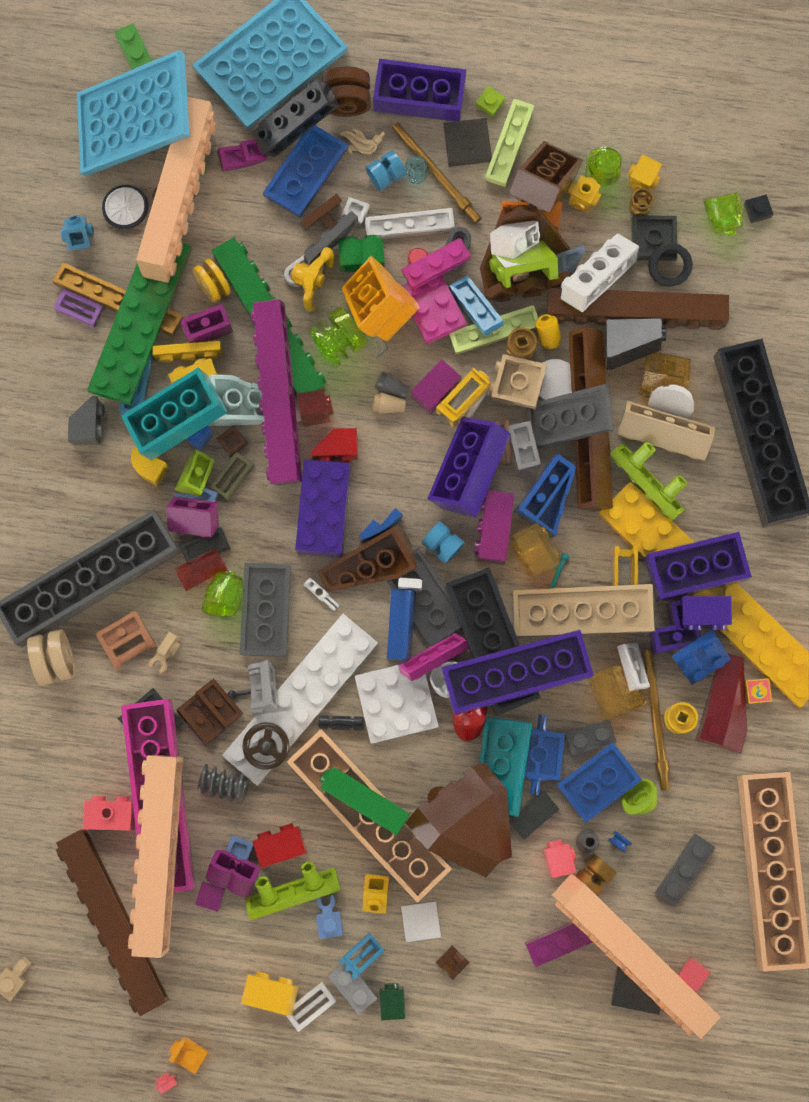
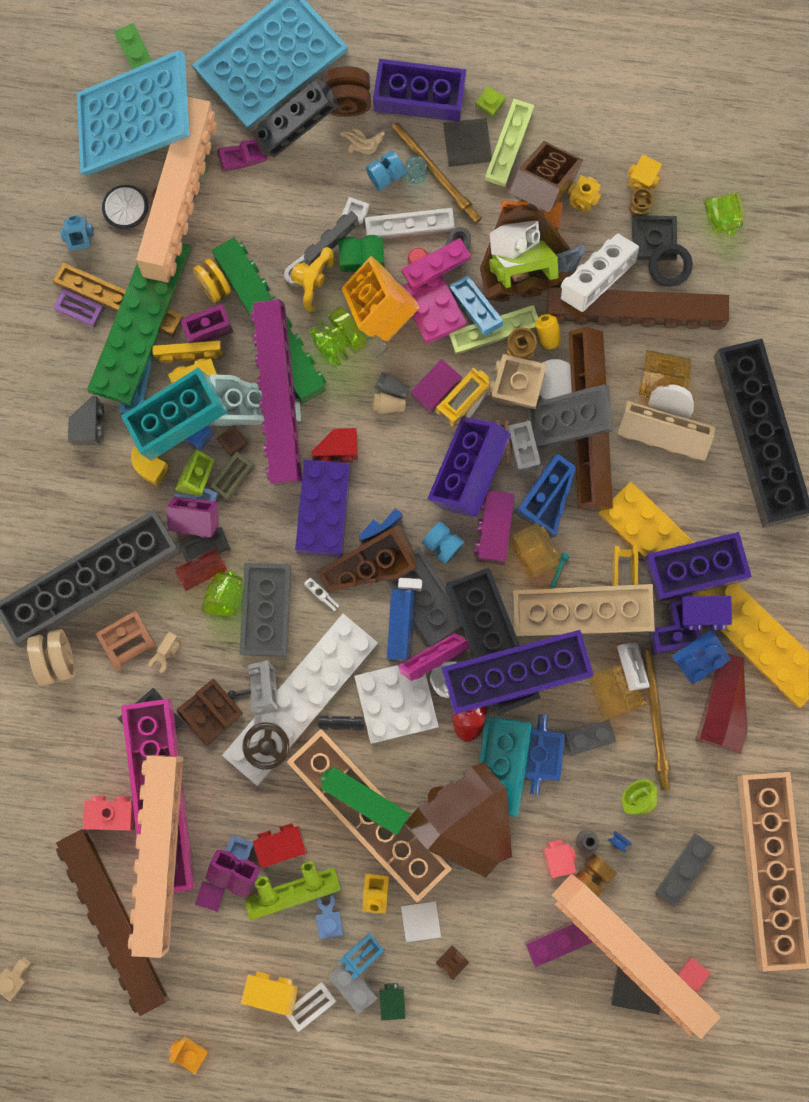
(165, 1083): coral plate -> none
(223, 784): dark grey piece -> none
(305, 170): blue plate -> none
(315, 407): clear red brick -> none
(323, 214): reddish brown tile -> none
(534, 815): pearl dark grey tile -> none
(599, 782): blue plate -> none
(604, 166): clear neon green helmet -> none
(632, 340): slope -> none
(652, 487): lime plate -> none
(680, 718): yellow wheel -> none
(758, 208): black plate -> none
(758, 691): tile -> none

